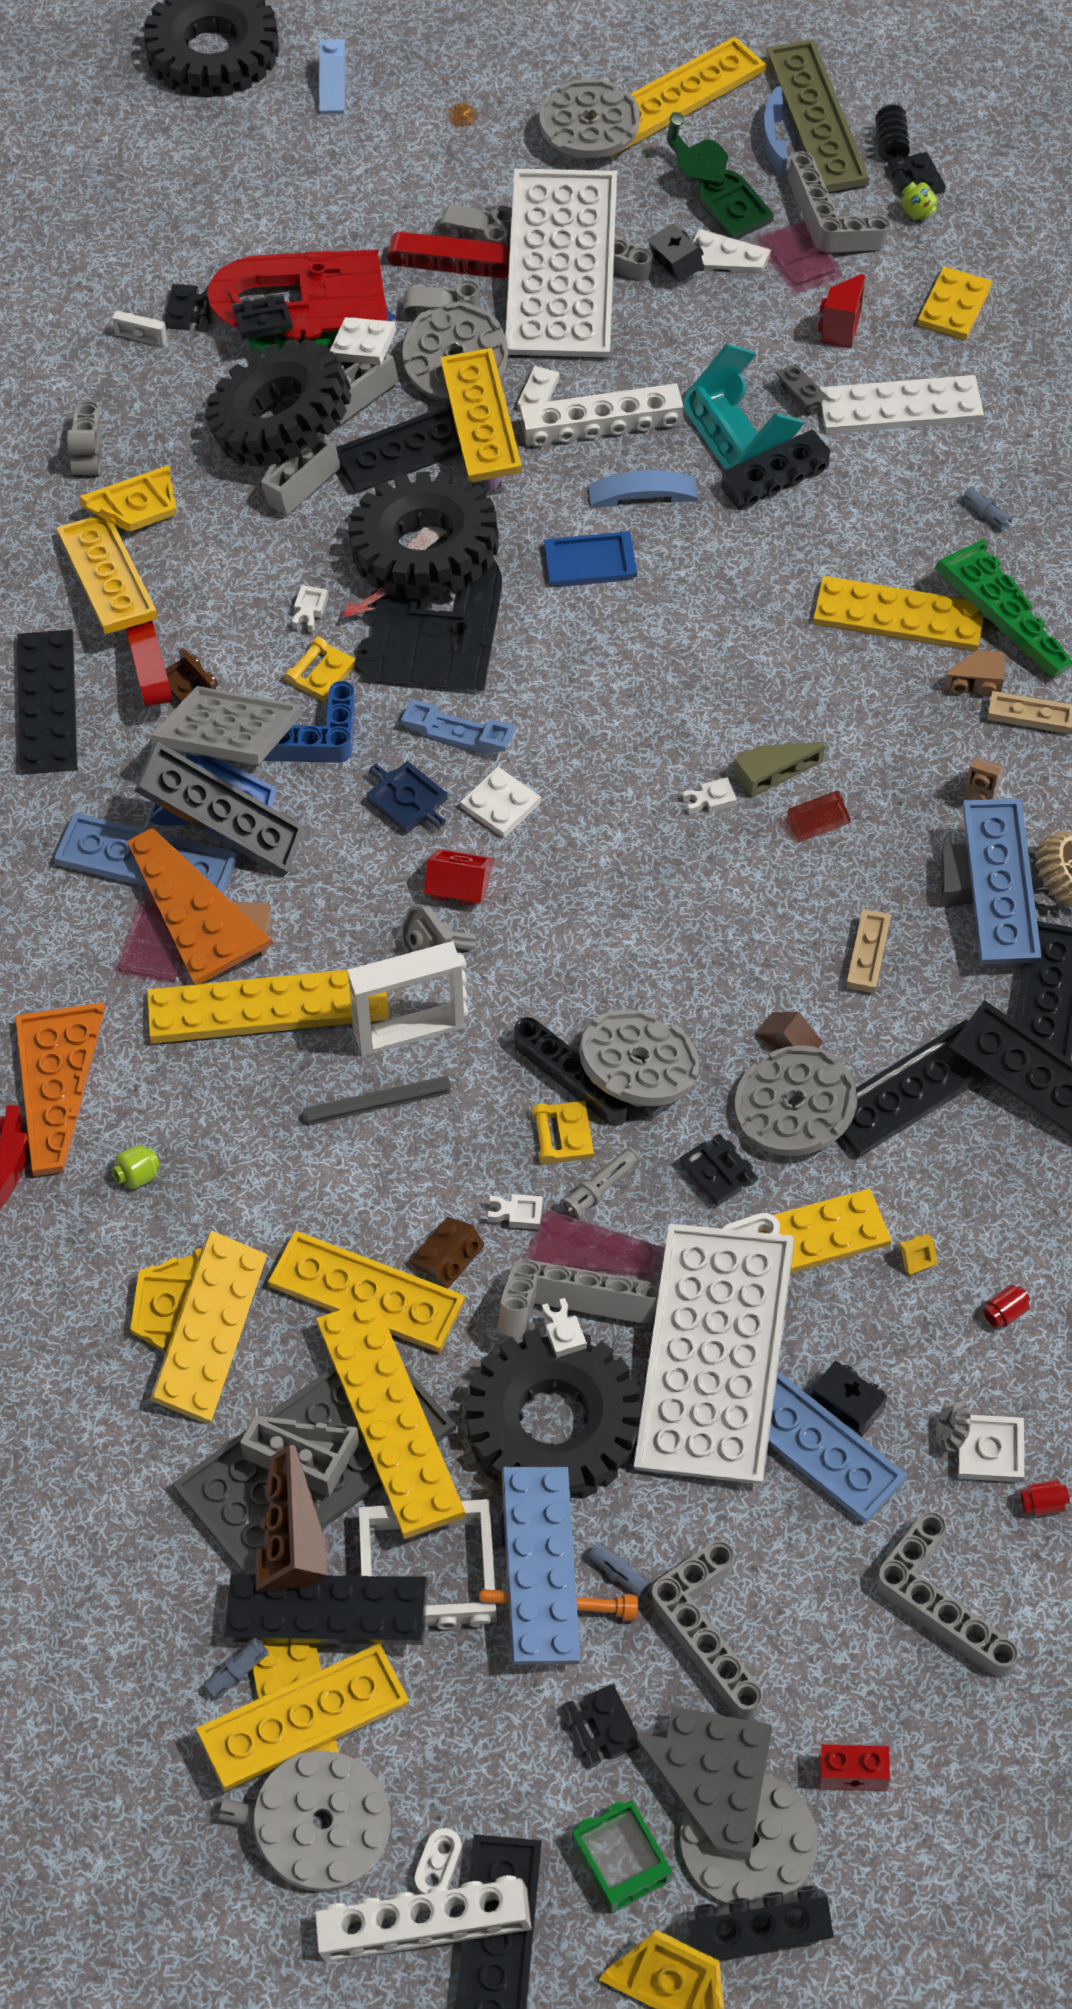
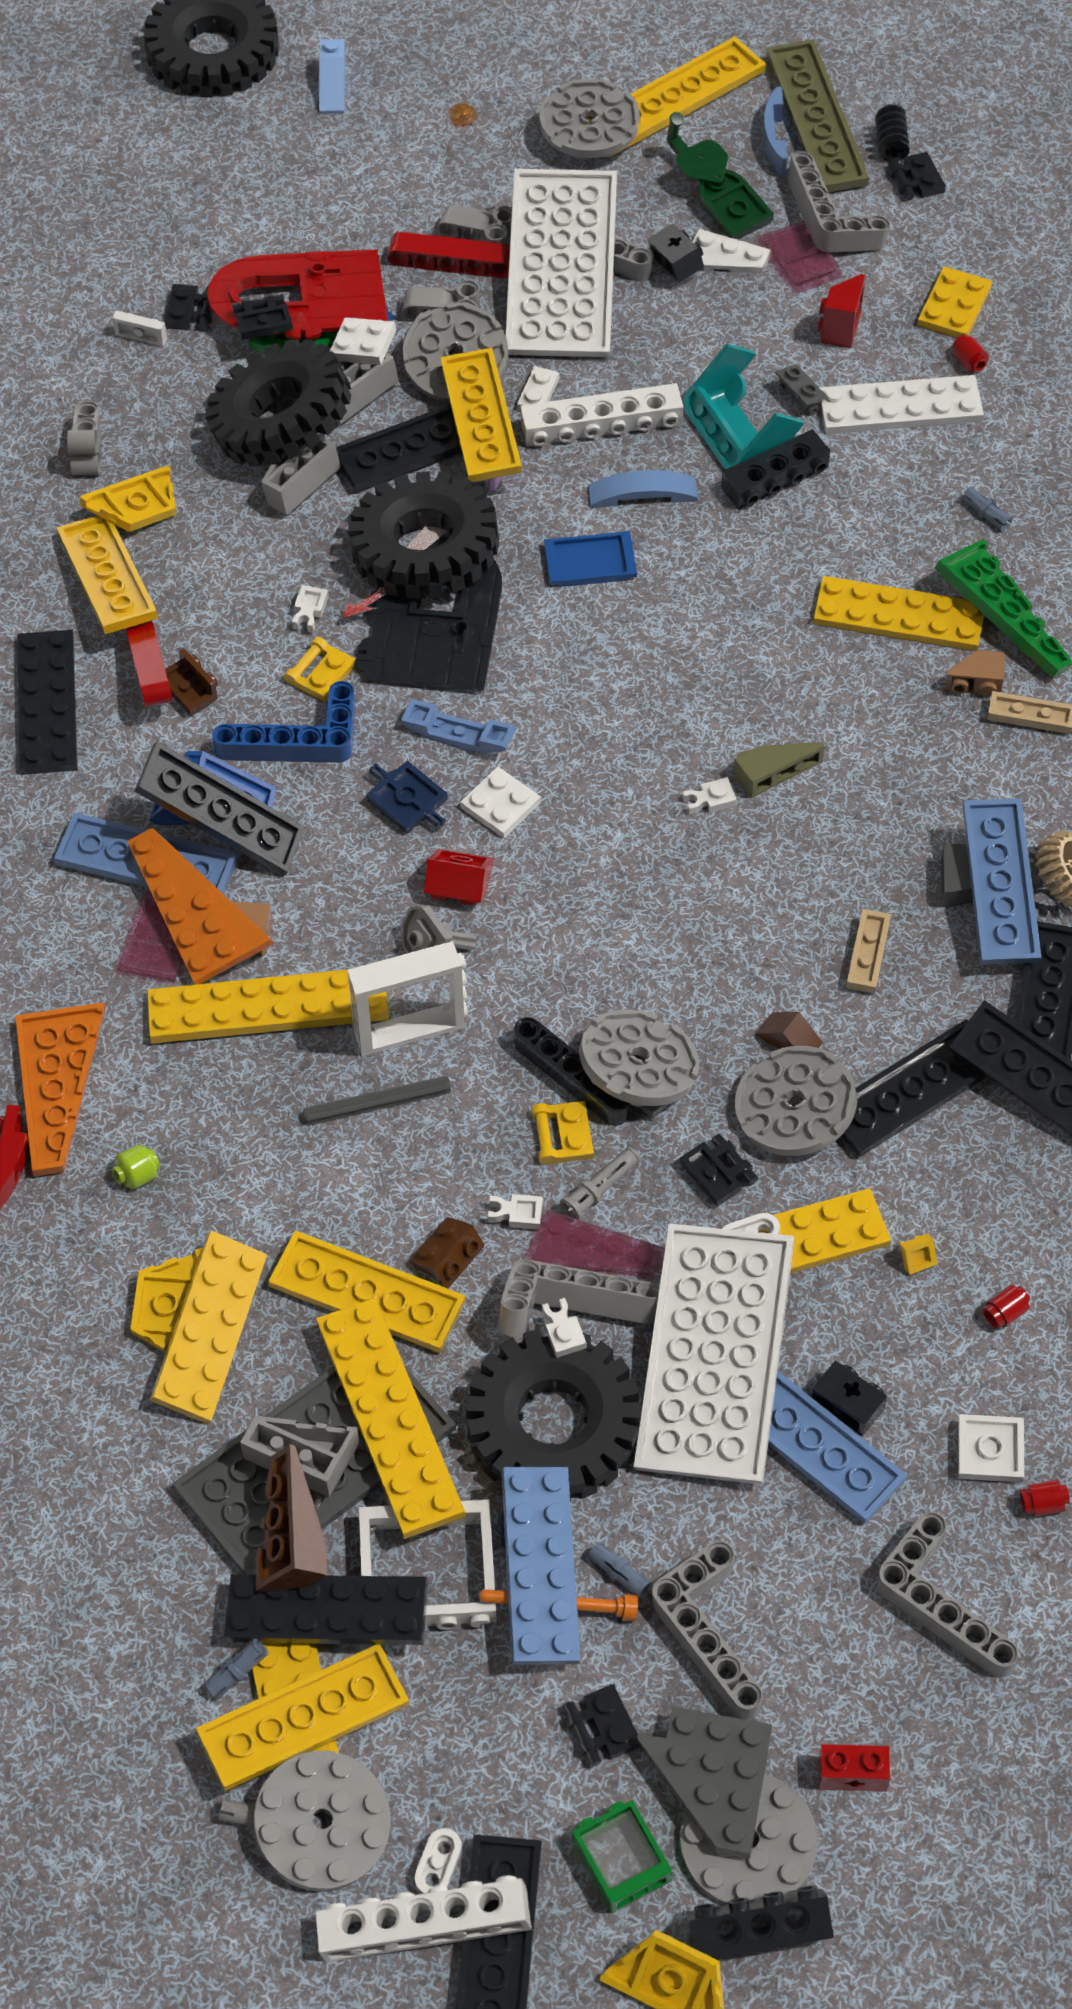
(227, 725): light grey plate -> none
(818, 816): clear red slope -> none
(918, 201): lime head -> none
(956, 1415): light grey gear -> none
(970, 353): none -> red brick
(983, 779): medium nougat slope -> none

